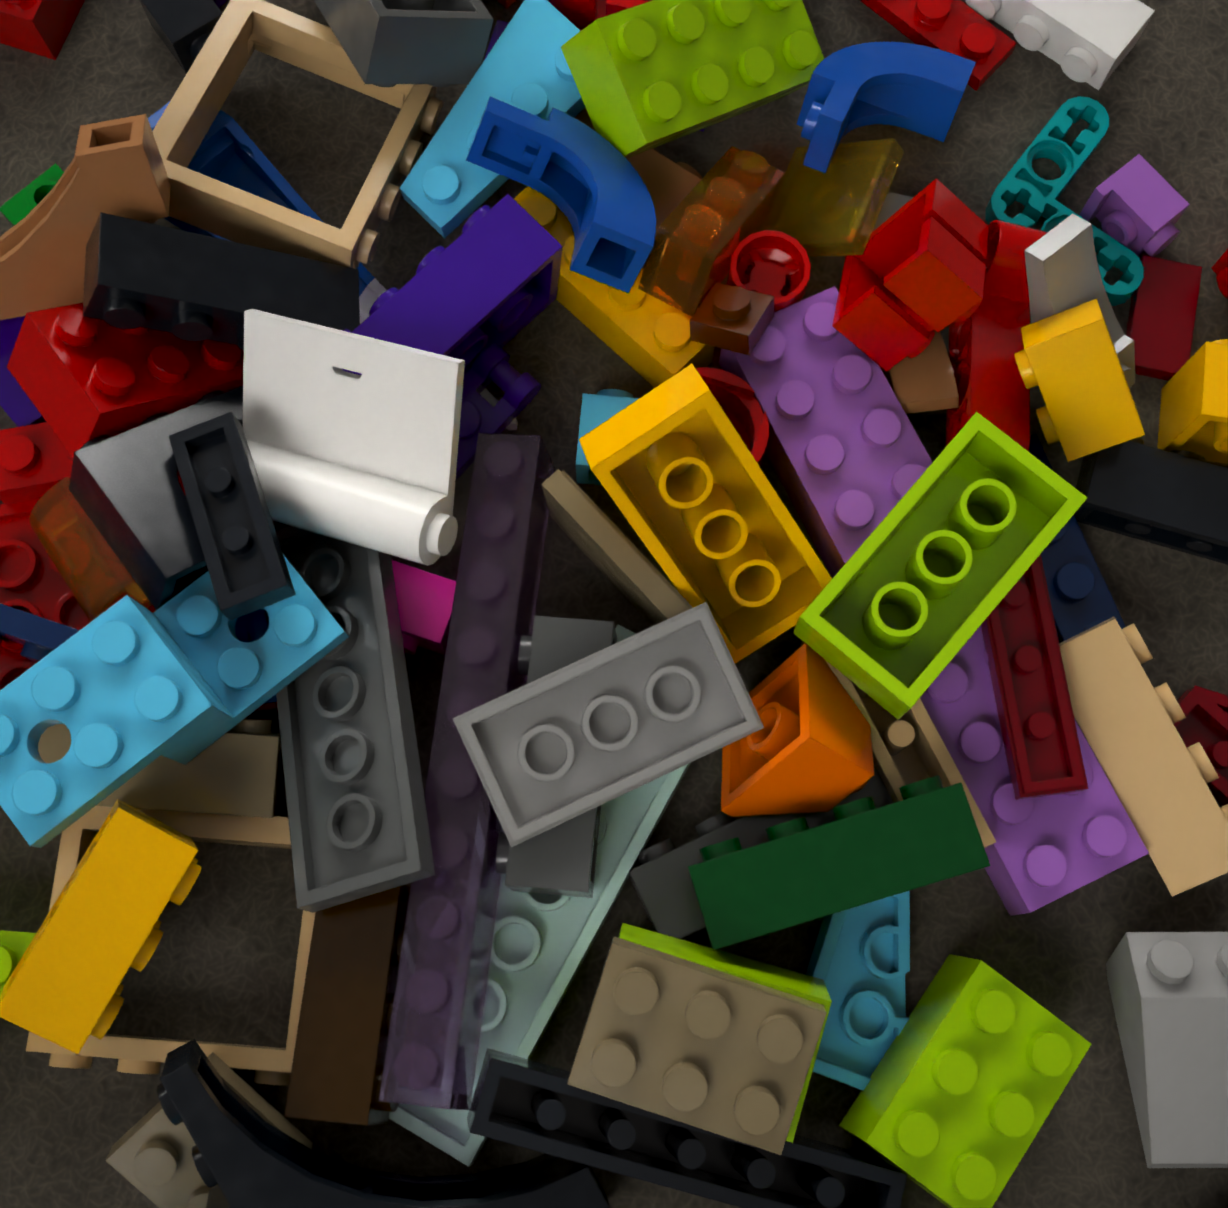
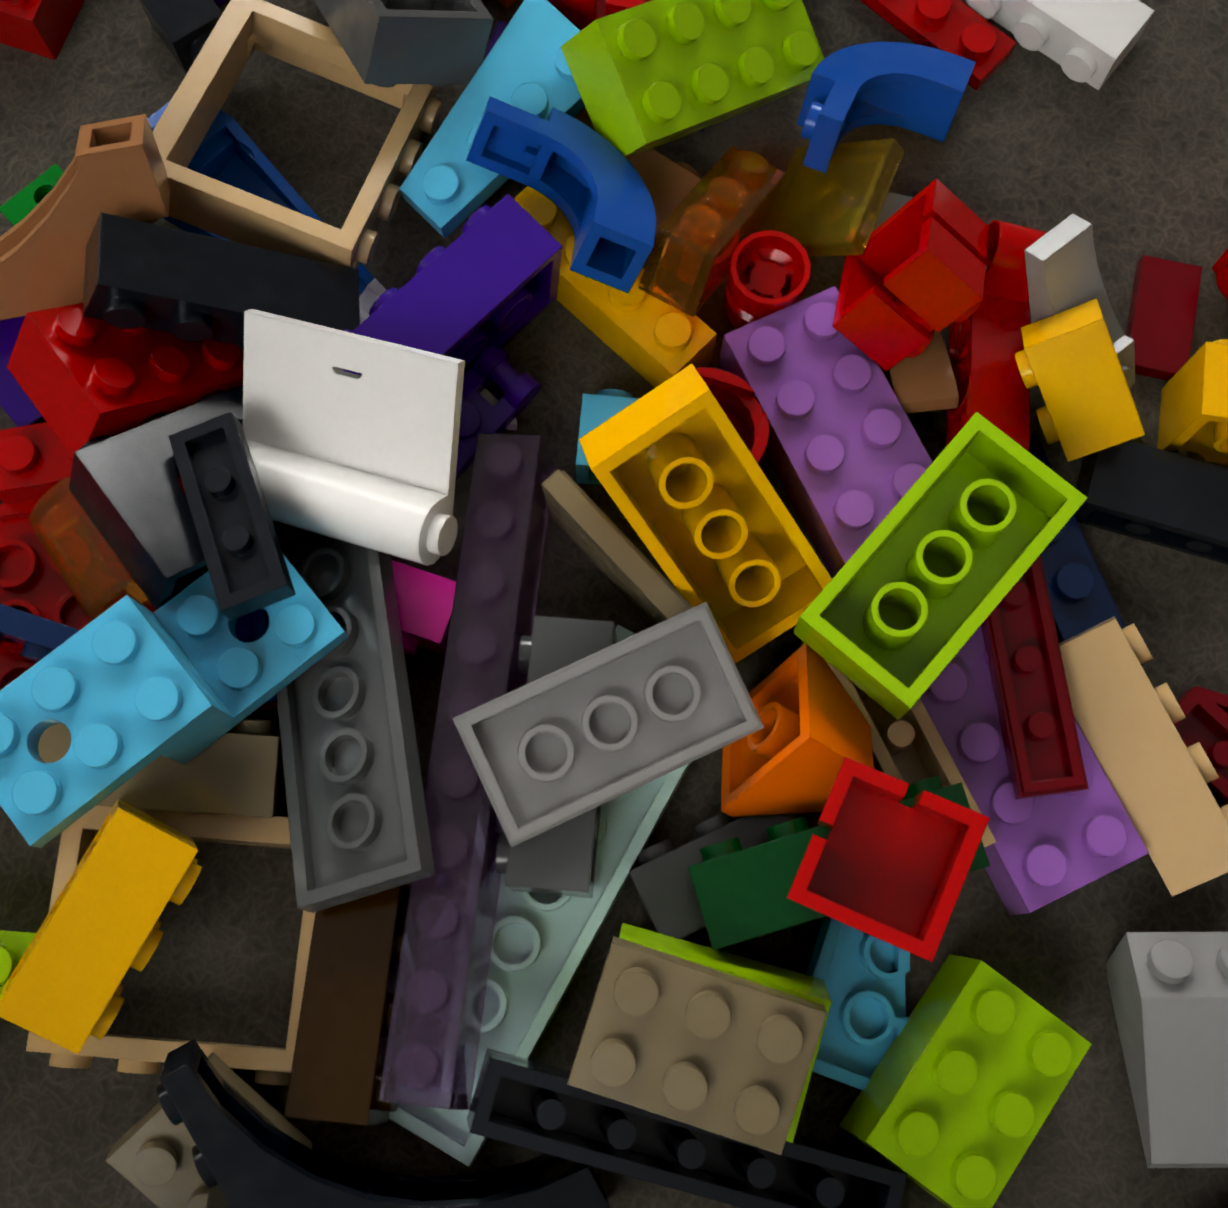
(732, 318): reddish brown plate -> none
(887, 863): none -> red piece
(1041, 195): teal beam -> none
(1137, 208): medium lavender brick -> none

